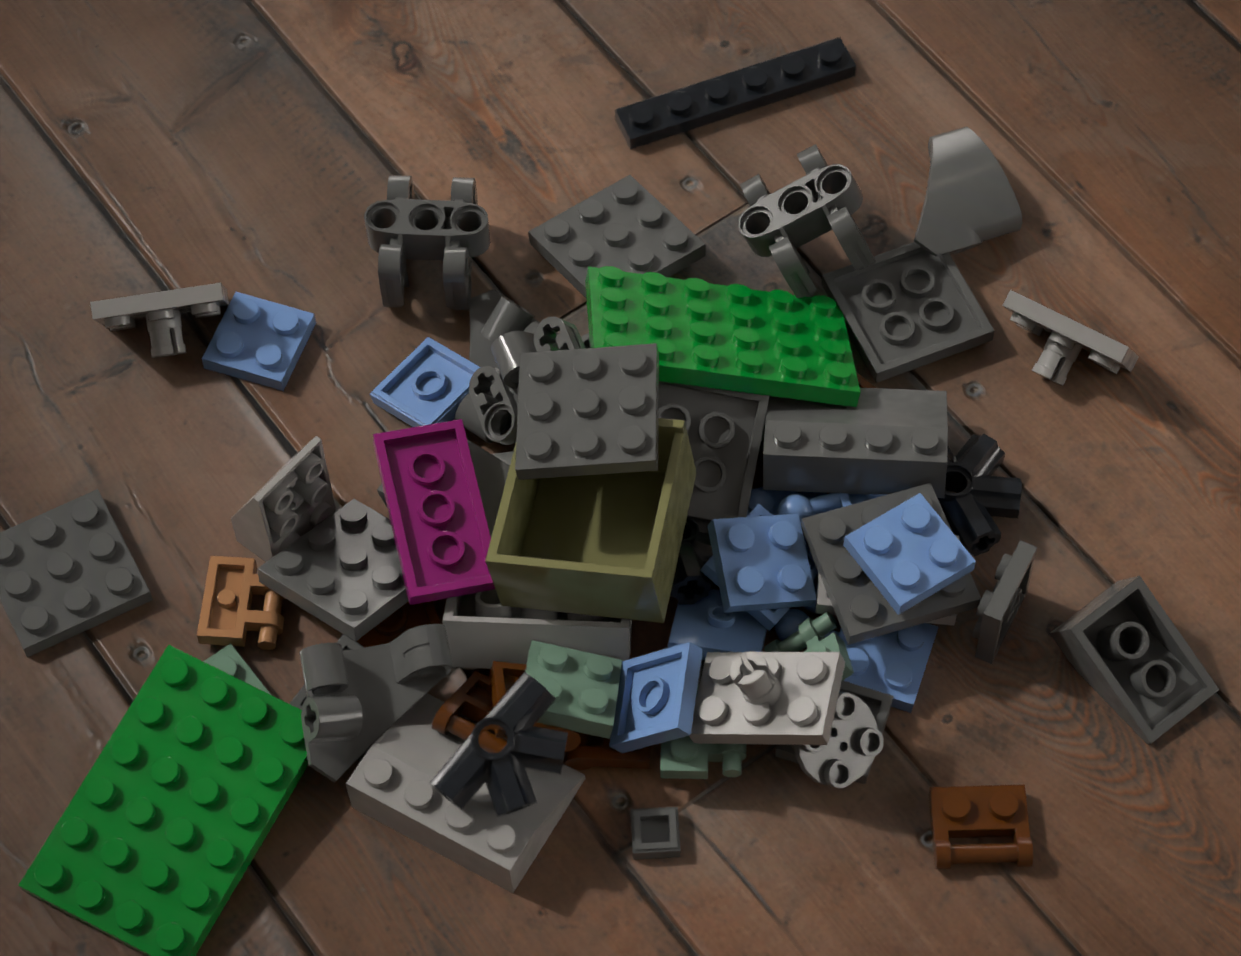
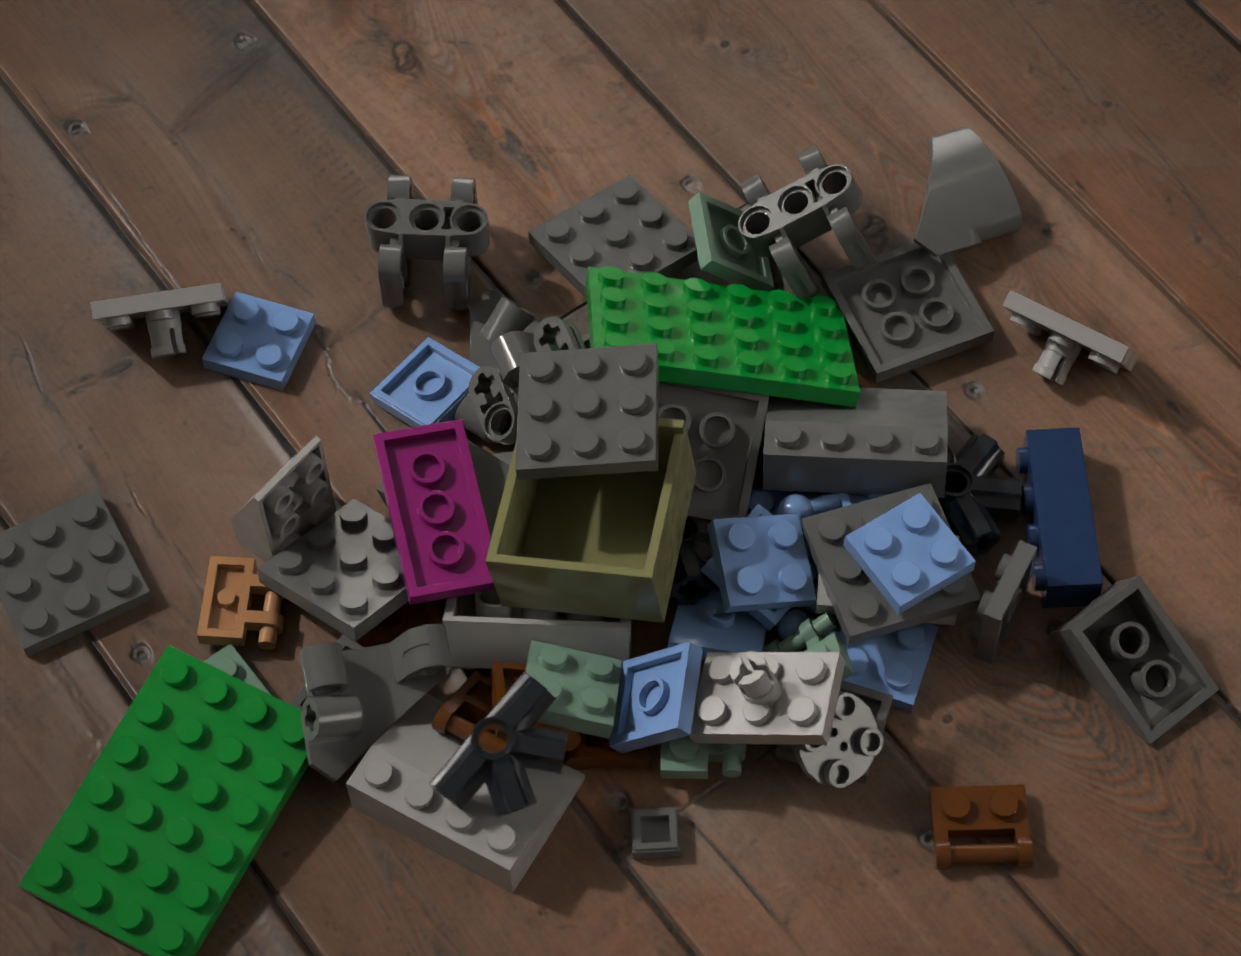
(723, 248): none -> sand green plate
(735, 93): black plate -> none
(1060, 517): none -> dark blue brick

